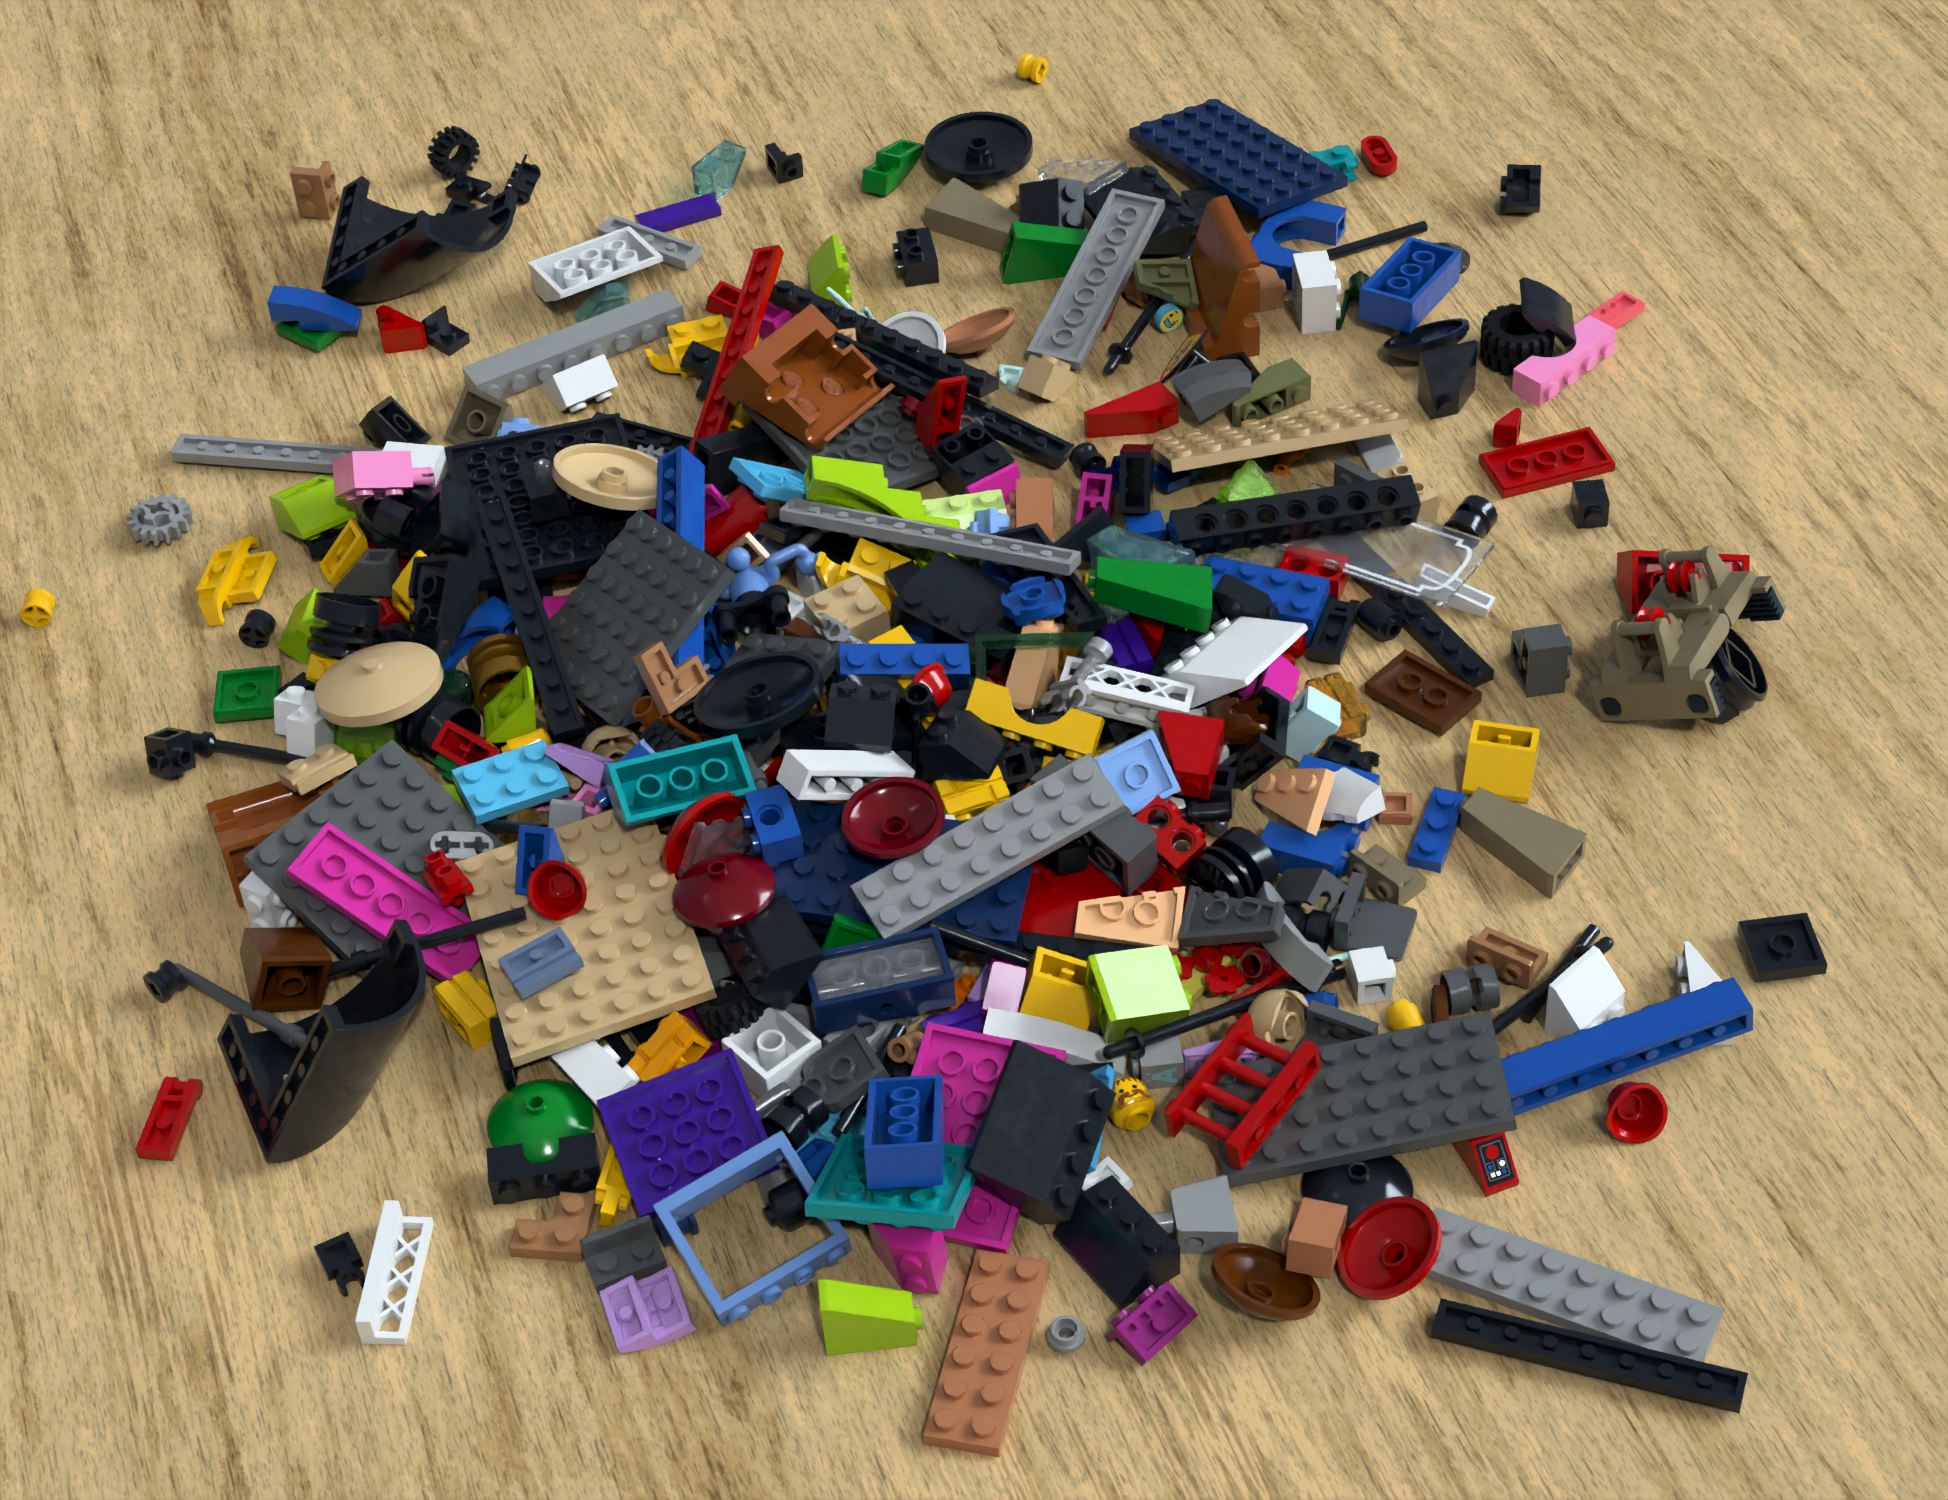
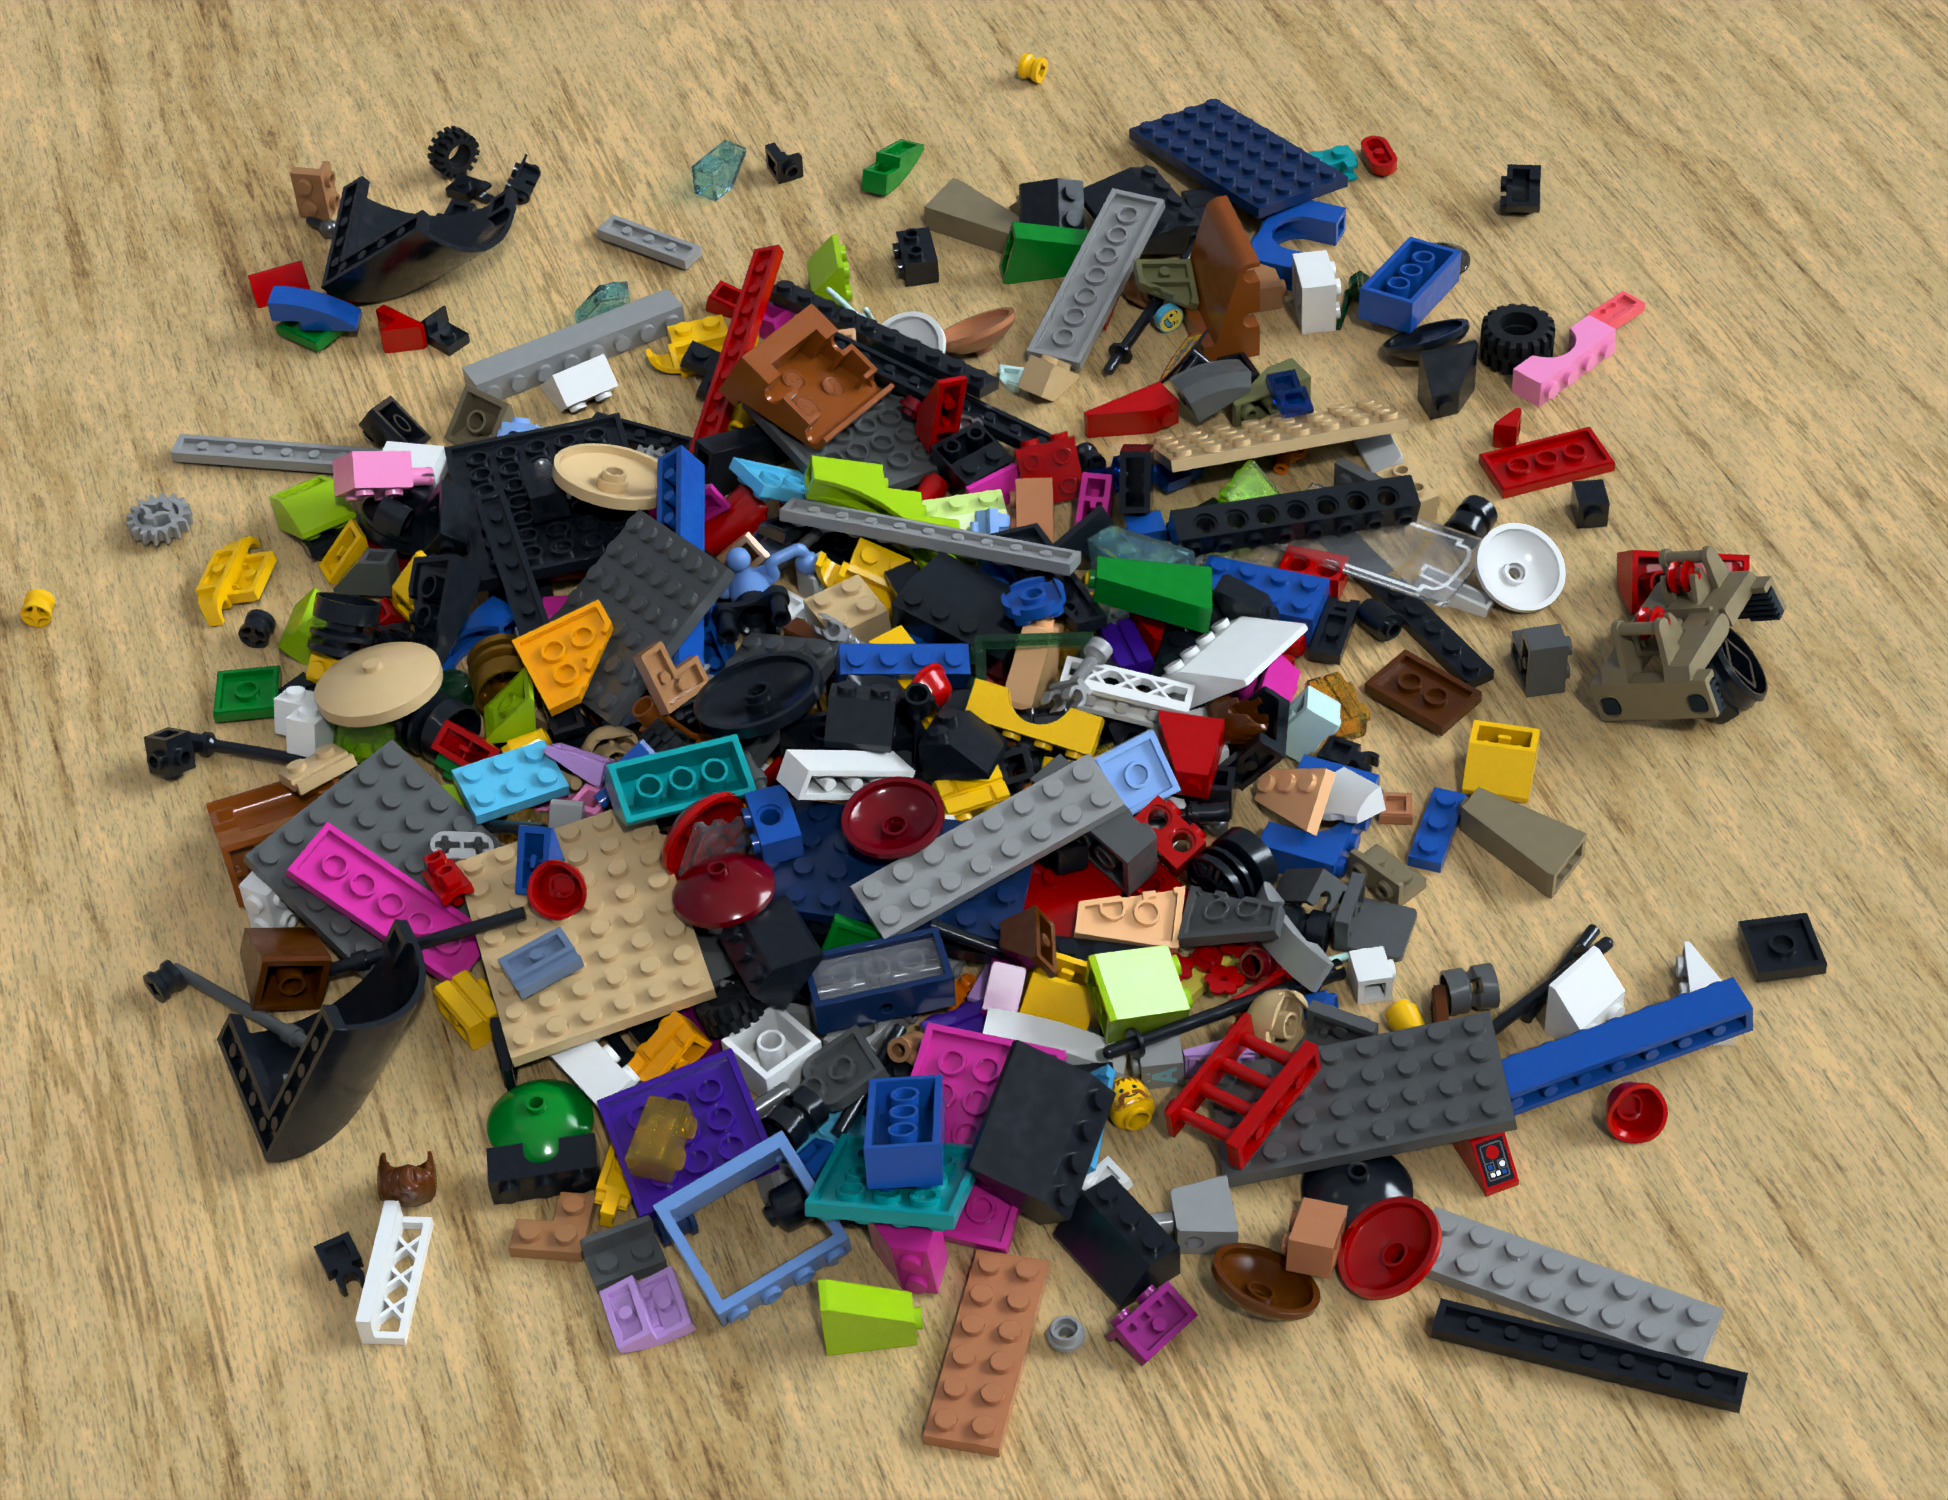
(168, 1118): red plate -> none
(286, 275): none -> red slope
(325, 226): none -> flat silver piece
(407, 1183): none -> reddish brown hair
(565, 655): none -> light orange plate
(591, 264): white slope -> none
(661, 1138): none -> clear yellow brick
(680, 213): dark purple tile -> none
(932, 487): none -> red cone
(978, 147): black dish -> none
(1030, 941): none -> reddish brown slope
(1052, 459): none -> red bracket
(1092, 172): clear wing -> none
(1289, 394): none -> clear blue slope
(1377, 240): black bar -> none
(1510, 957): medium nougat bracket -> none
(1530, 558): none -> white dish
(1547, 310): black slope -> none

